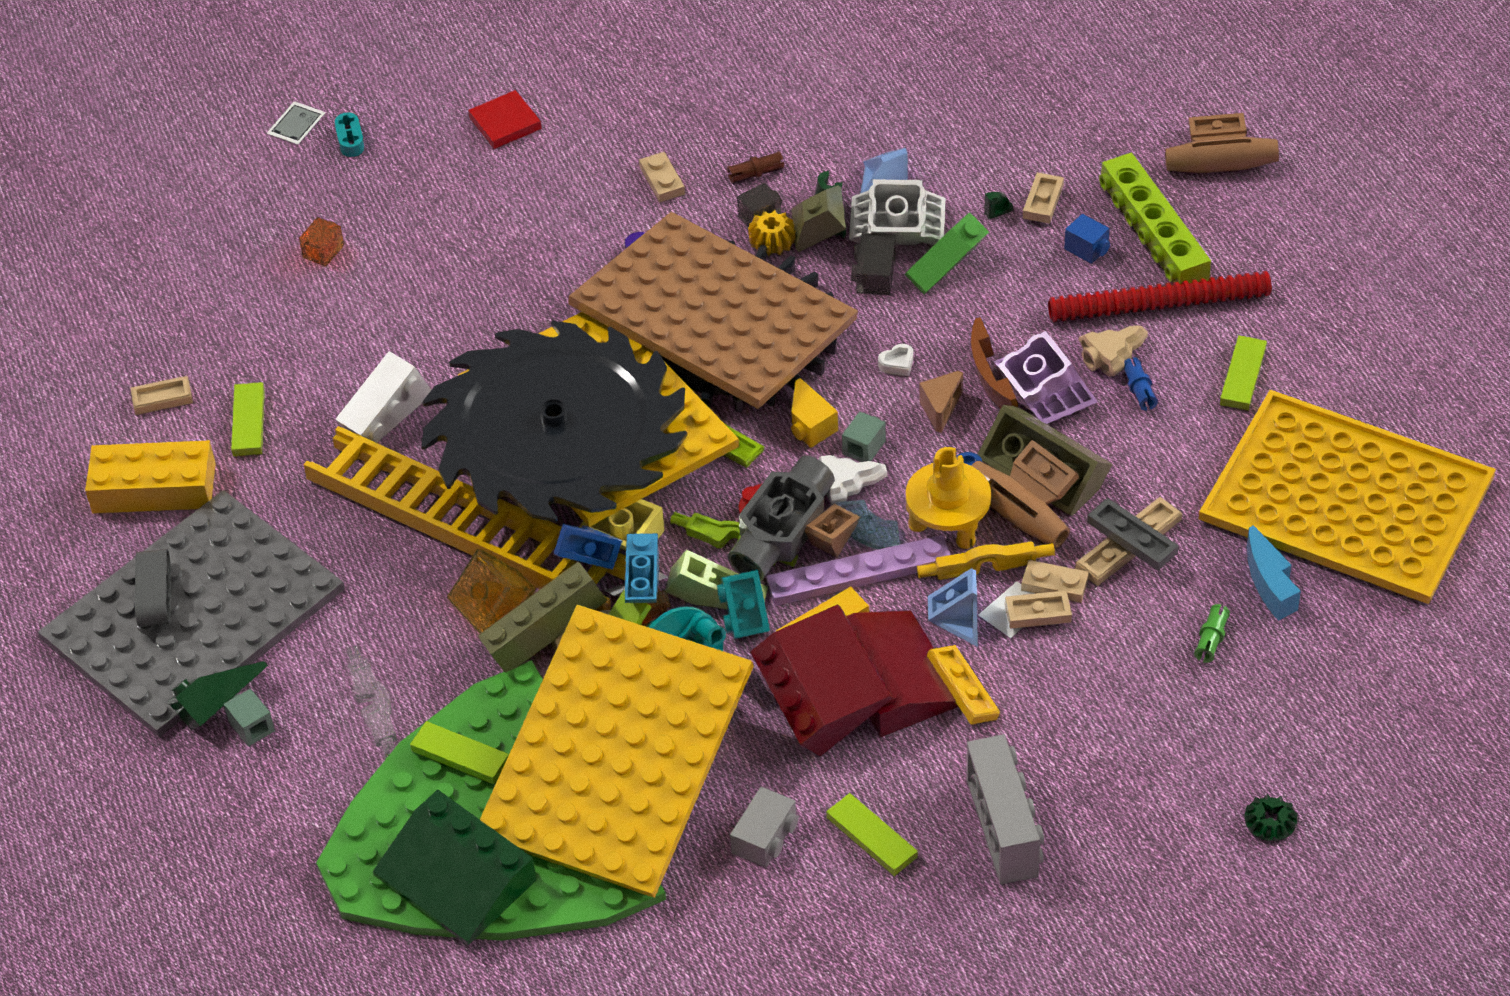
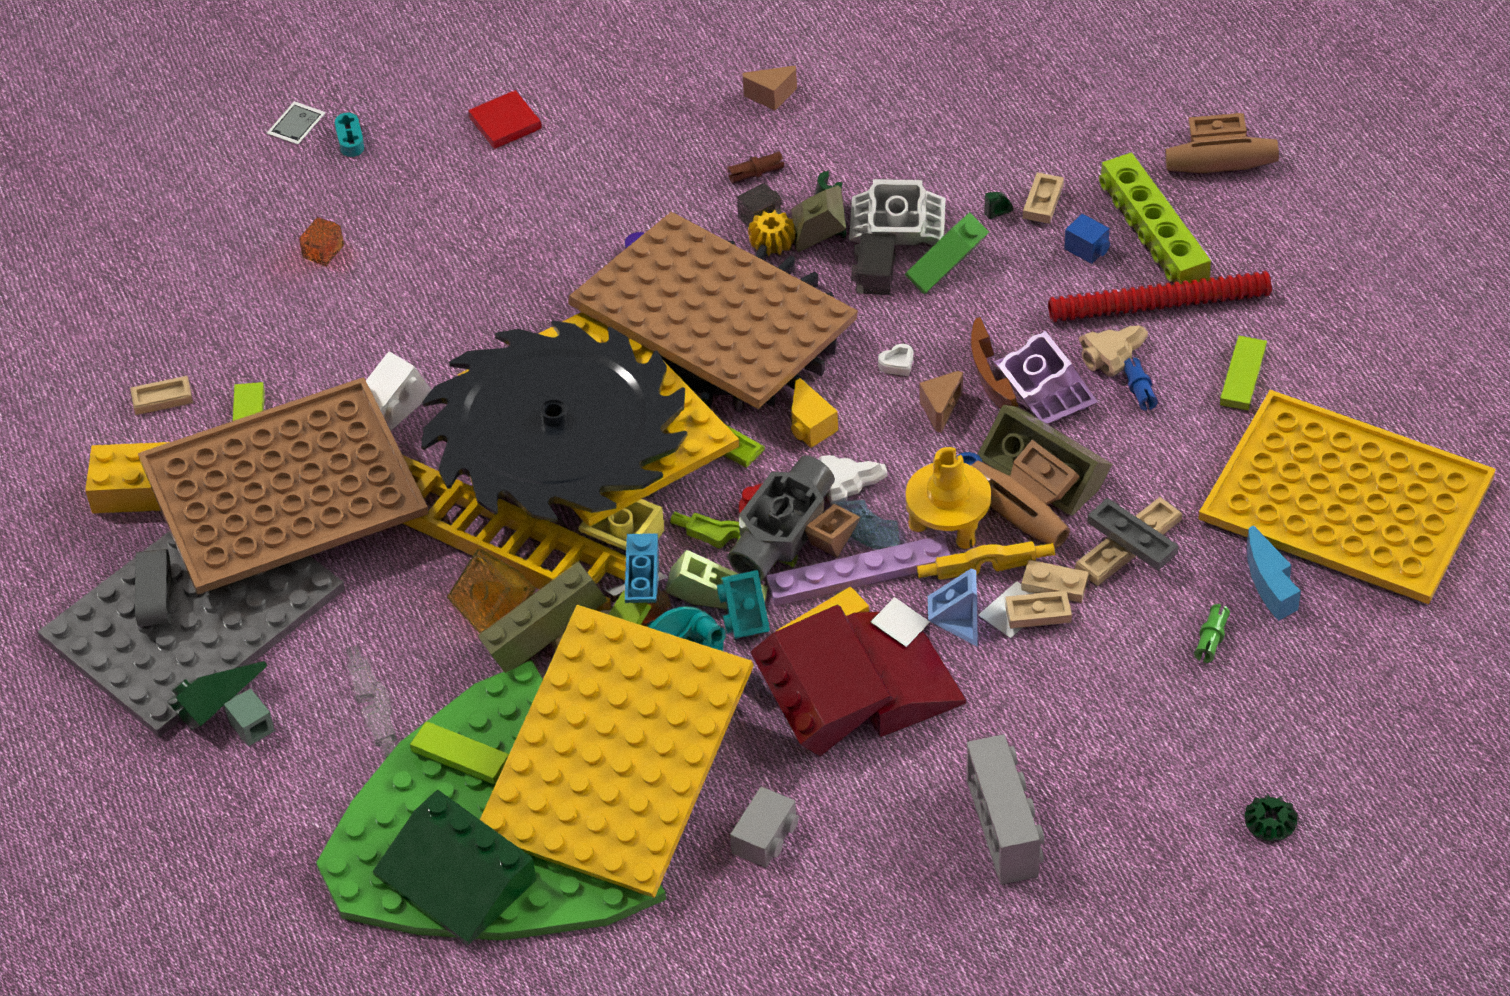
(281, 485): none -> medium nougat plate
(588, 546): blue slope -> none
(662, 177): tan plate -> none
(770, 86): none -> medium nougat slope
(863, 437): sand green brick -> none
(872, 834): lime tile -> none
(887, 166): light blue slope -> none
(900, 621): none -> white sticker
(963, 685): yellow tile -> none

